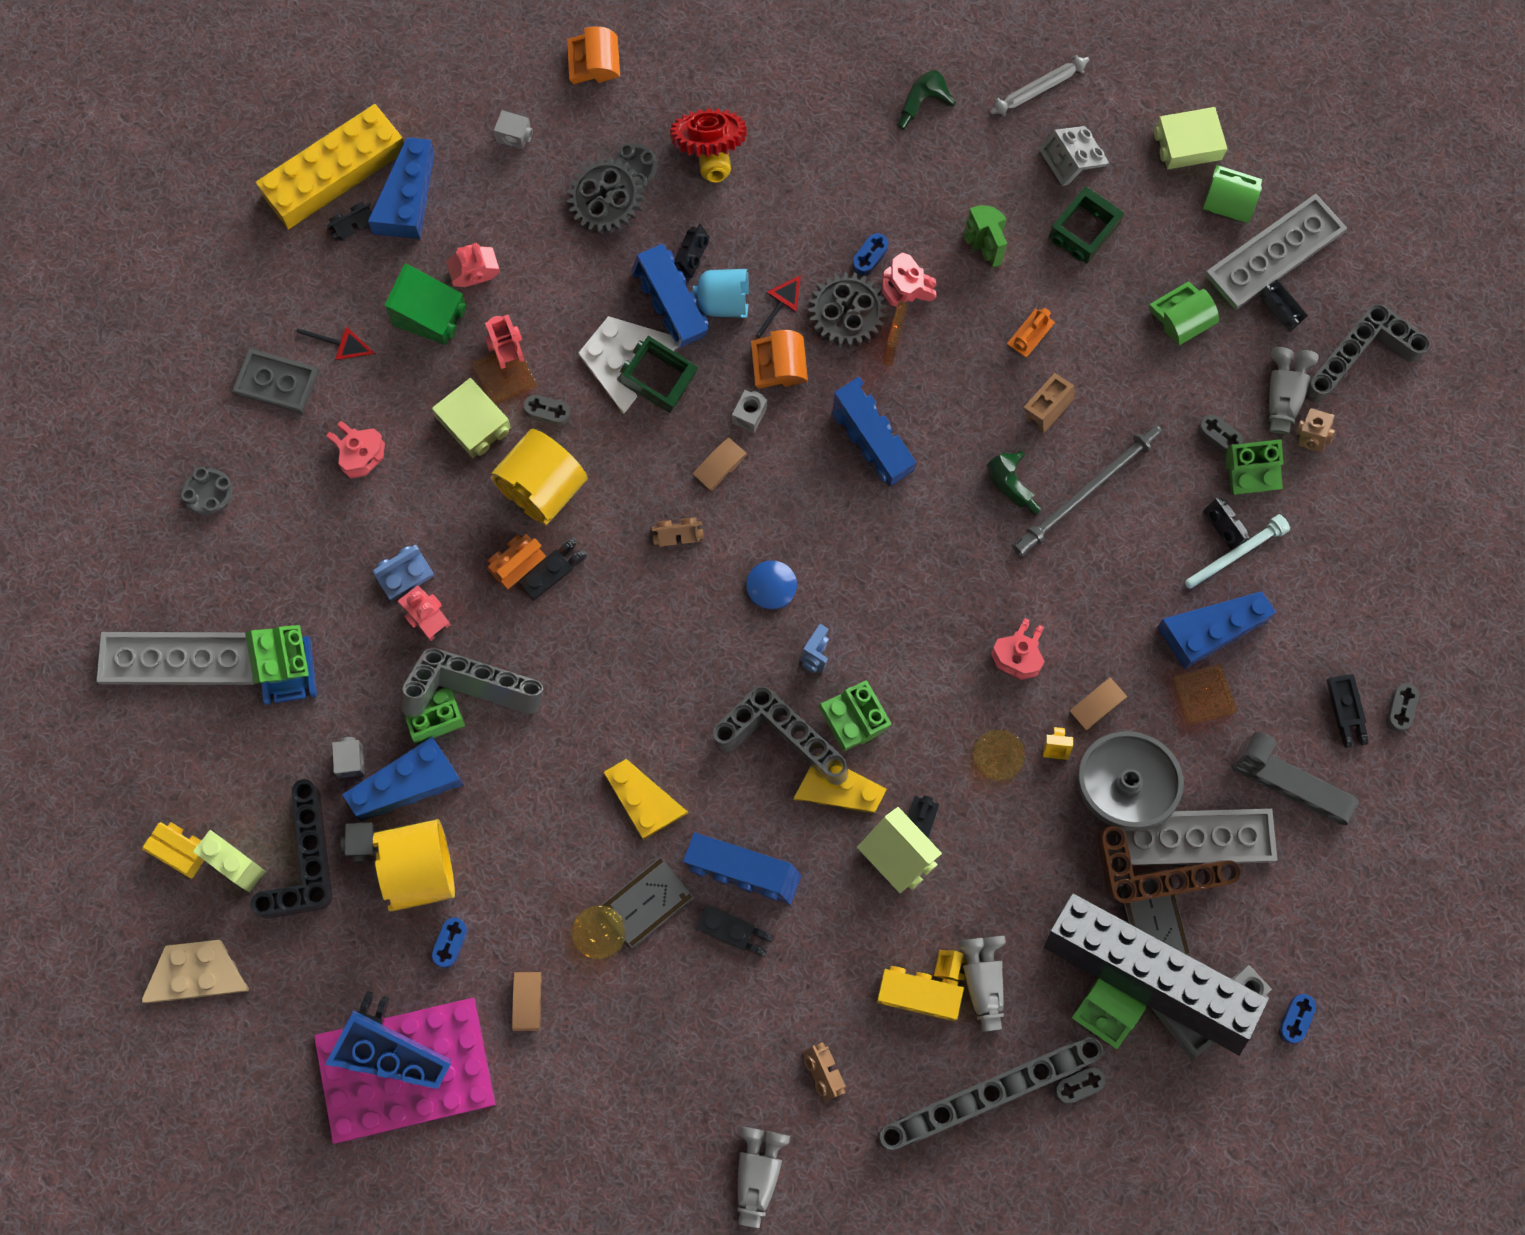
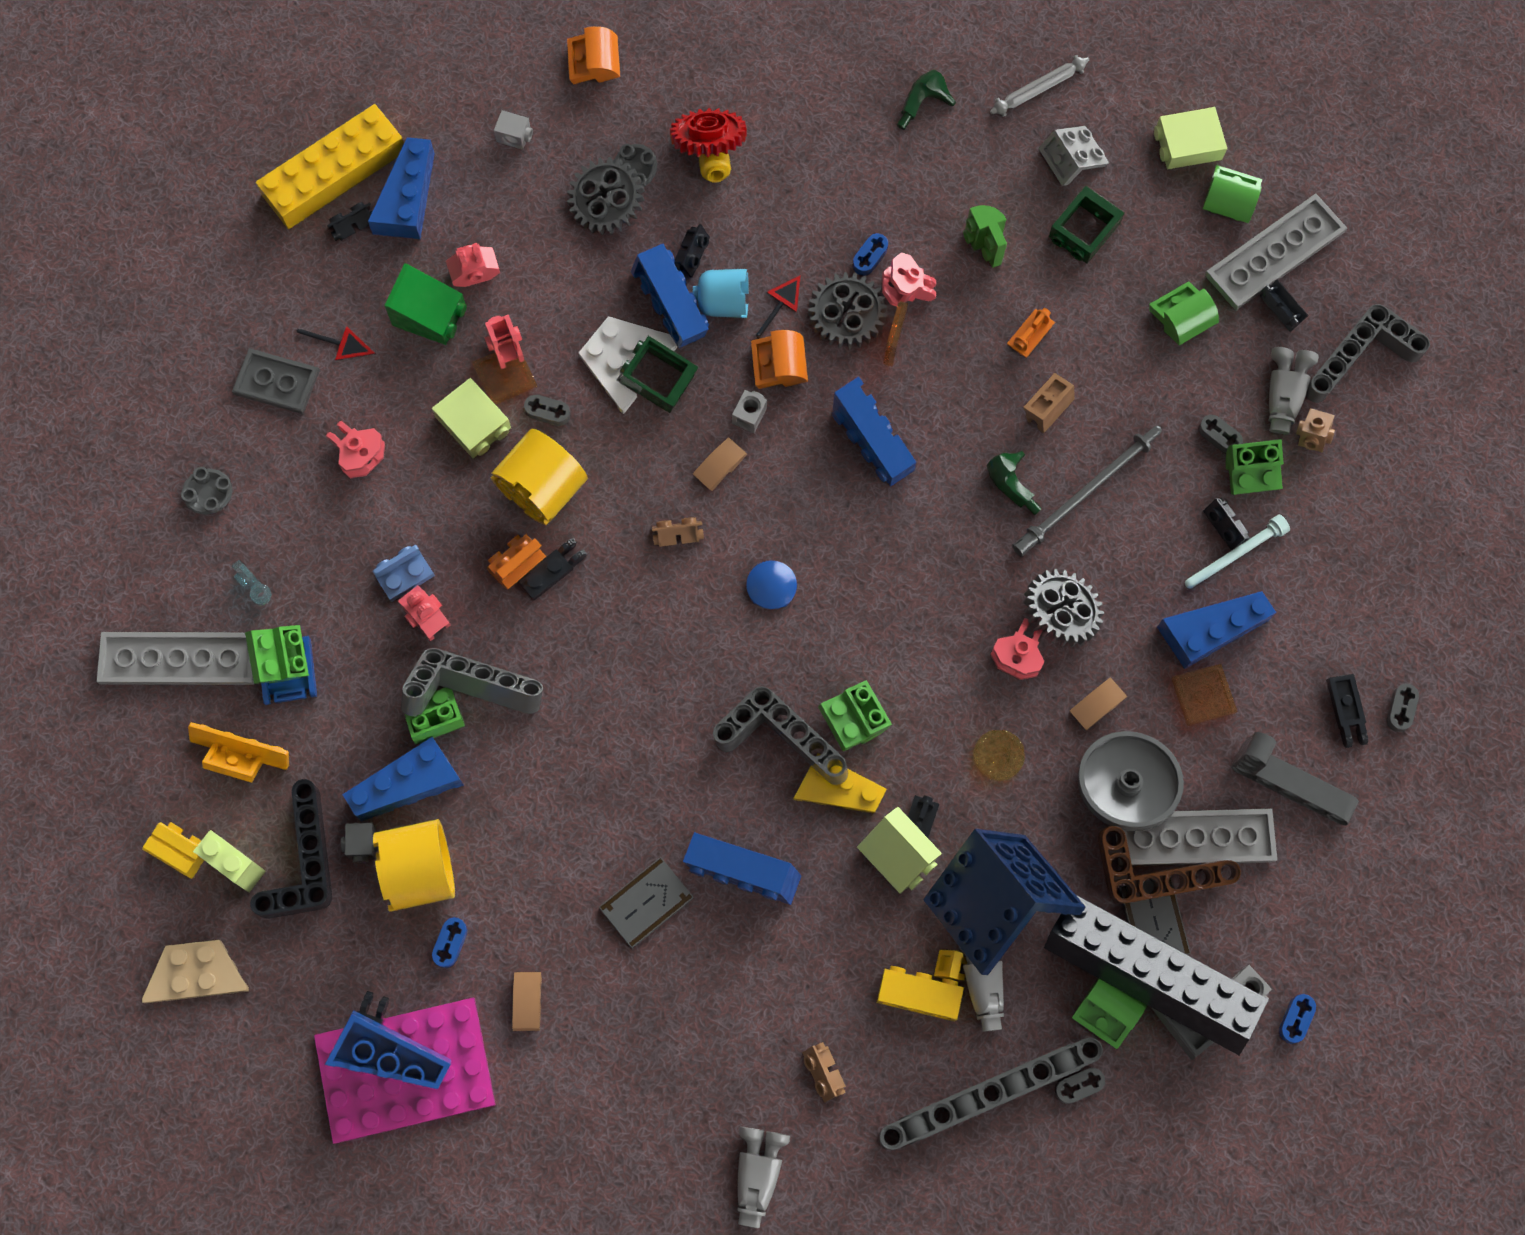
(235, 754): none -> light orange bracket
(245, 578): none -> clear light blue plate
(348, 758): light grey brick -> none
(599, 932): clear yellow tile -> none
(642, 799): yellow wing -> none
(731, 930): black hinge -> none
(812, 652): medium blue bracket -> none
(994, 892): none -> dark blue bracket
(1057, 745): yellow tile -> none
(1066, 623): none -> dark grey gear

